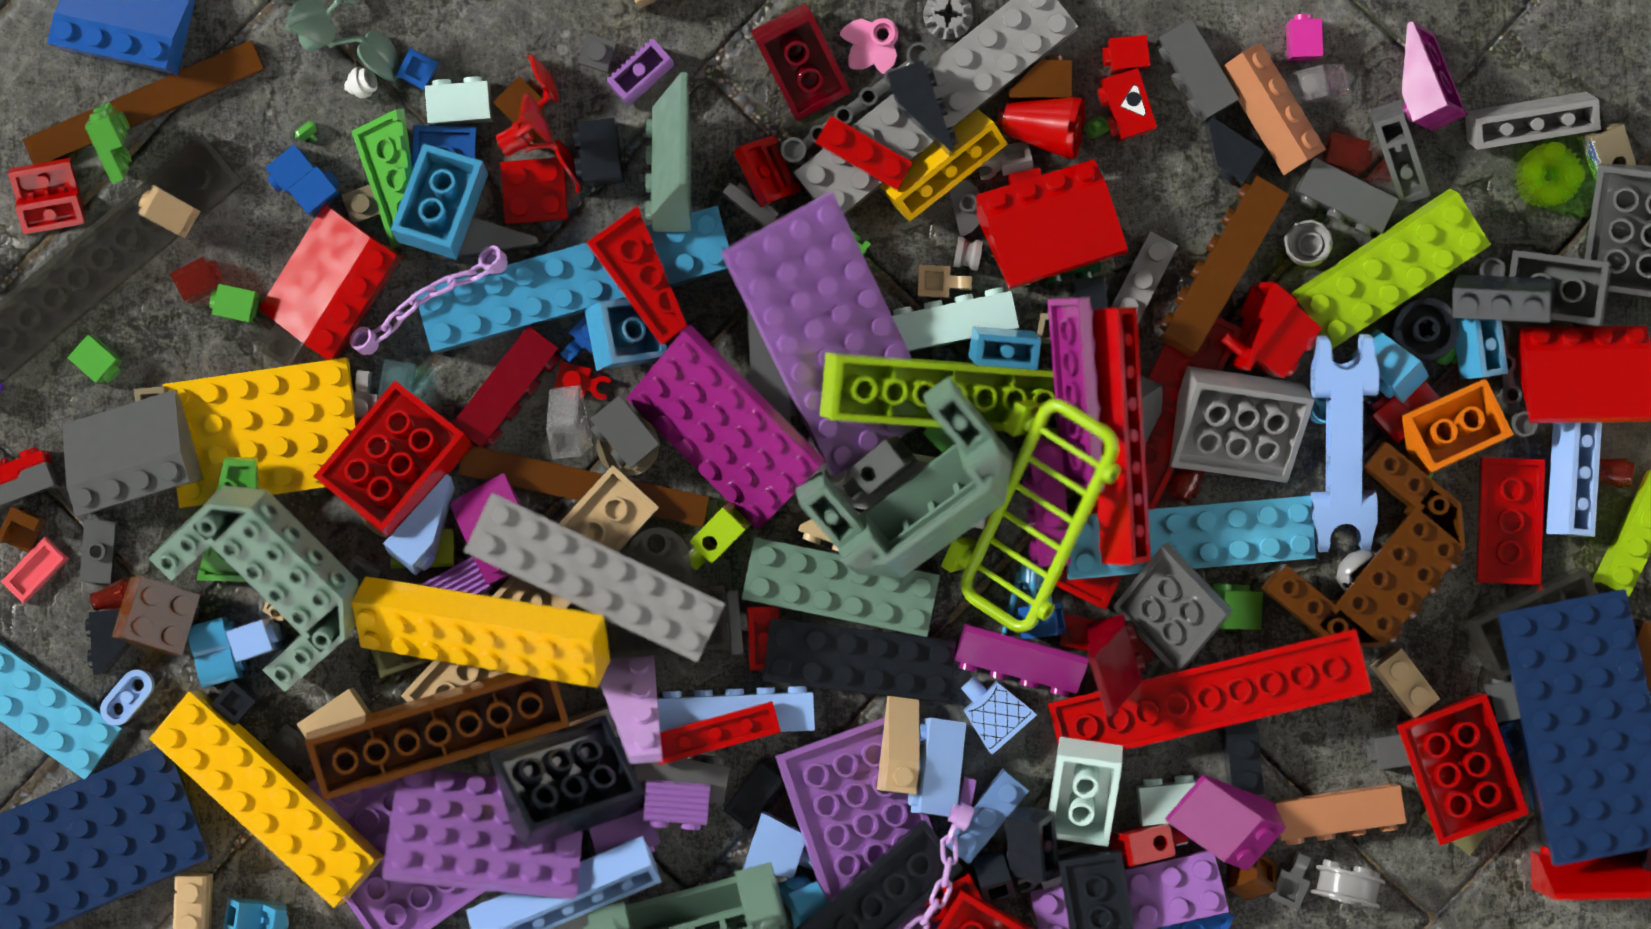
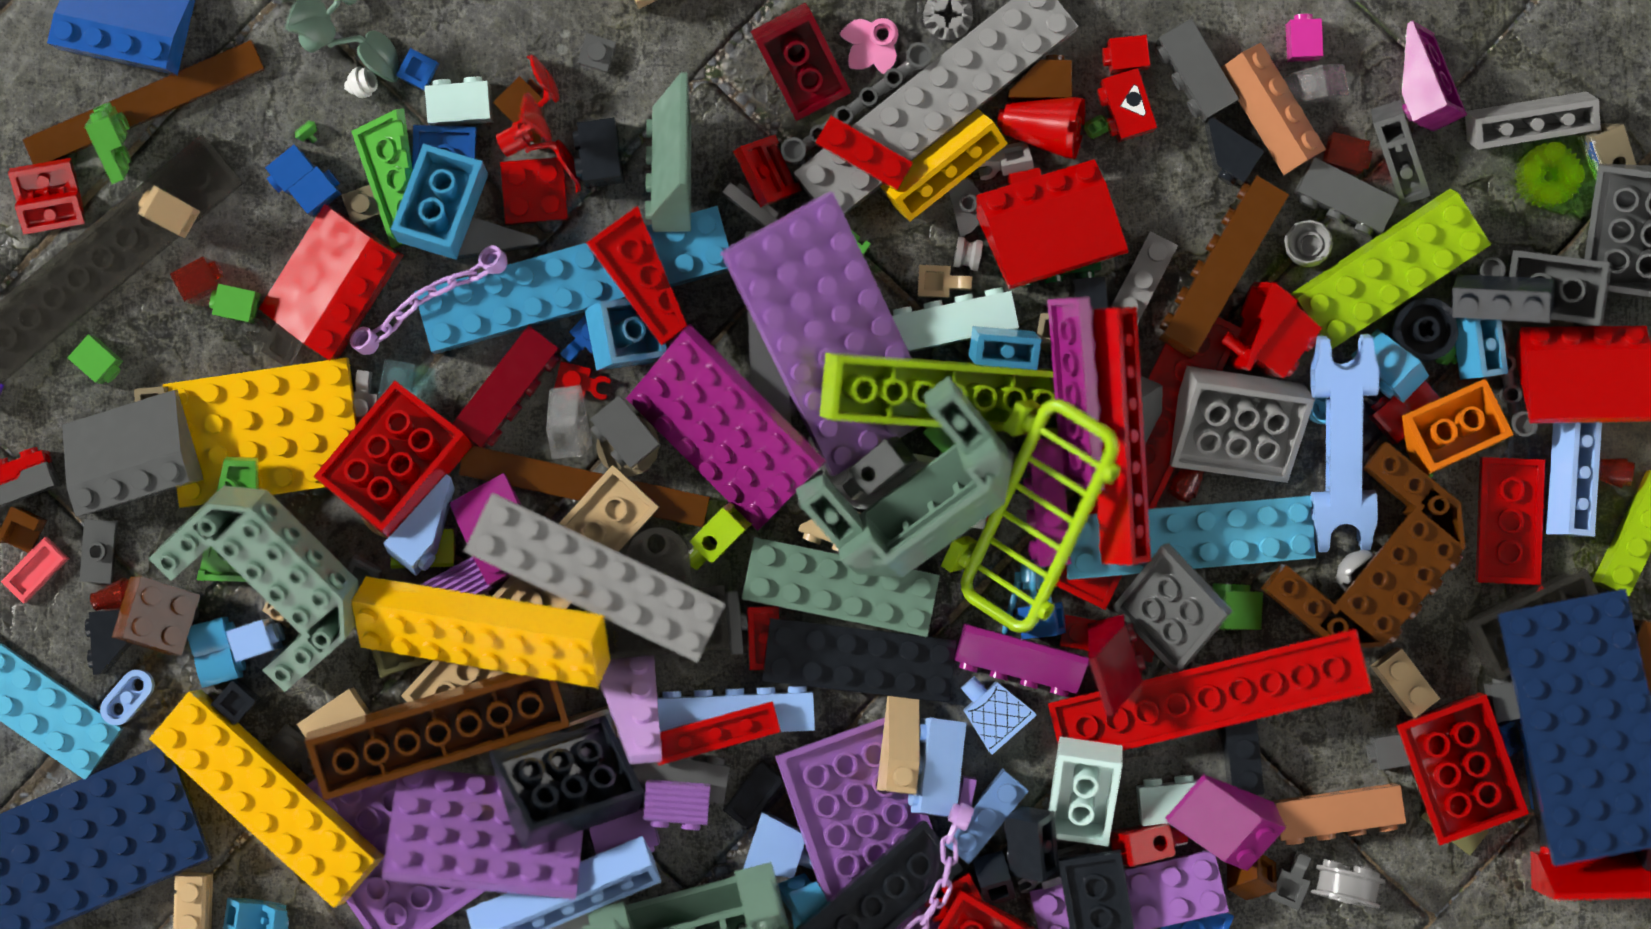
(640, 72): medium lavender brick -> none
(916, 99): black slope -> none

